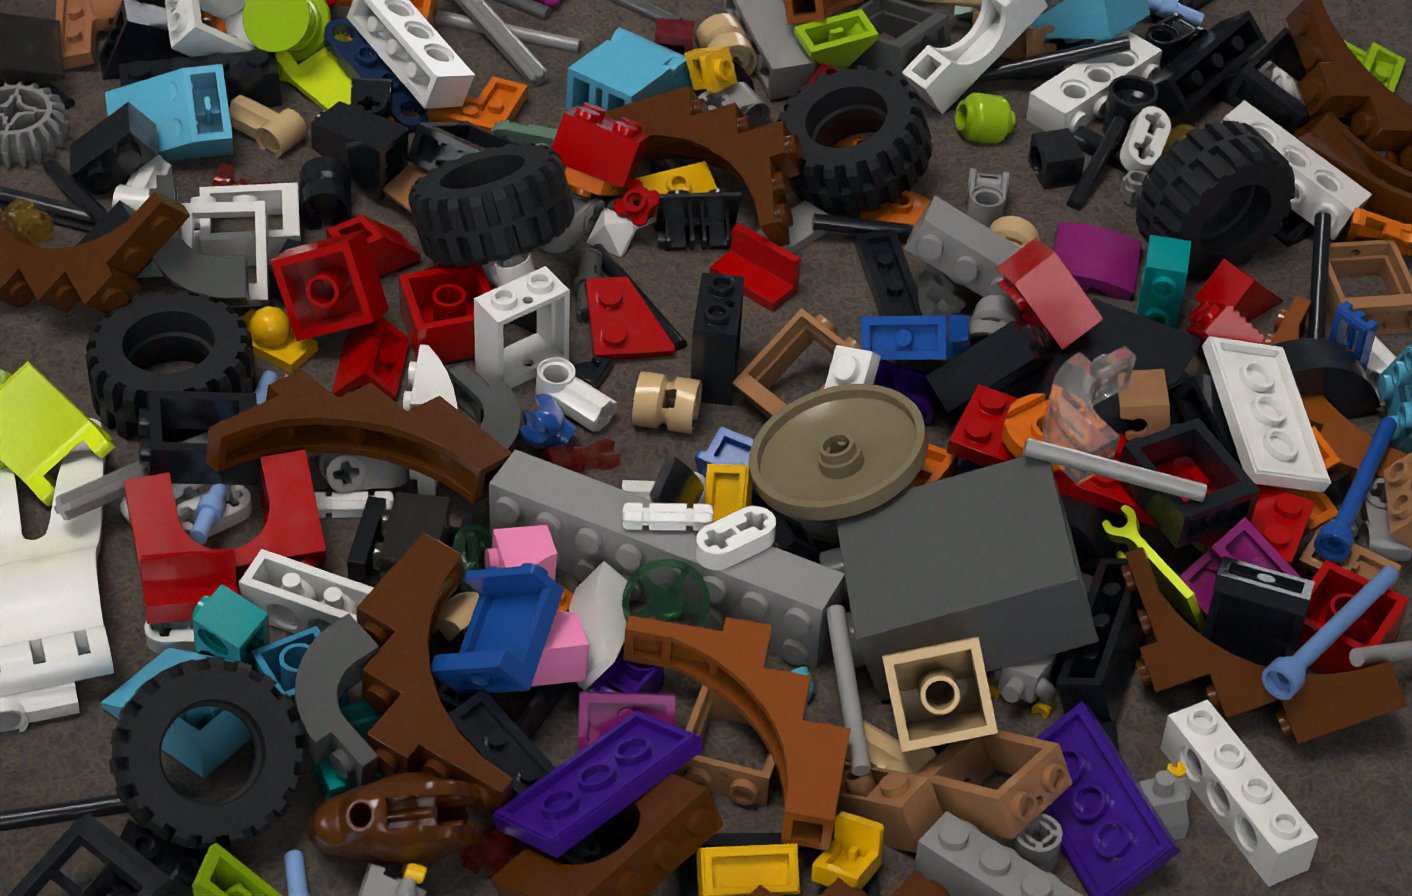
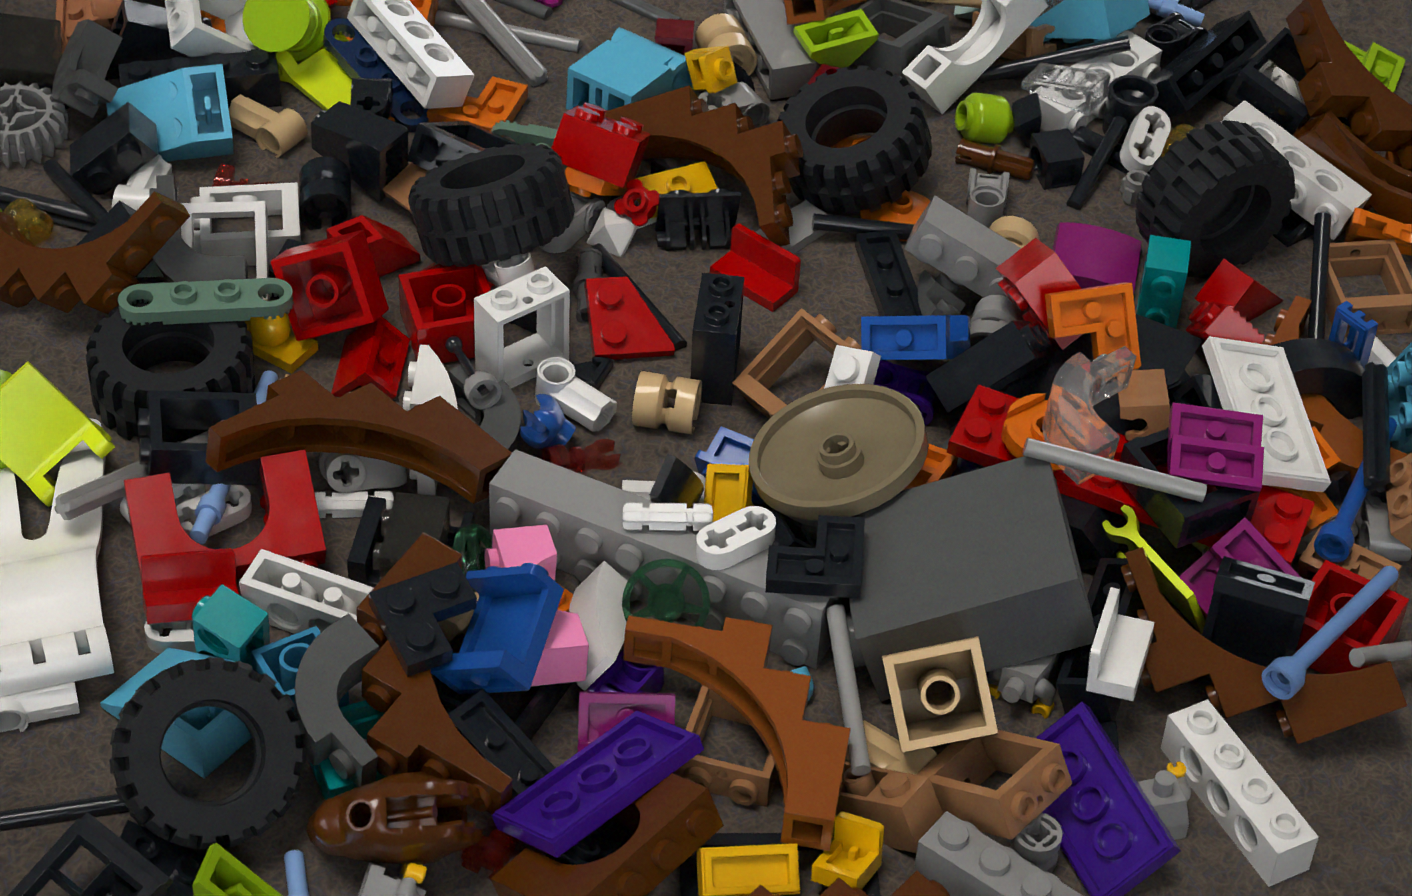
(84, 66): none -> dark grey arch
(205, 301): none -> sand green plate
(412, 611): none -> black plate
(477, 379): none -> light grey hinge
(828, 569): none -> black plate
(994, 159): none -> reddish brown axle
(1027, 116): none -> black slope
(1069, 86): none -> clear slope
(1097, 310): none -> orange plate
(1118, 651): none -> white panel
(1215, 446): none -> magenta slope
(1375, 427): none -> black axle

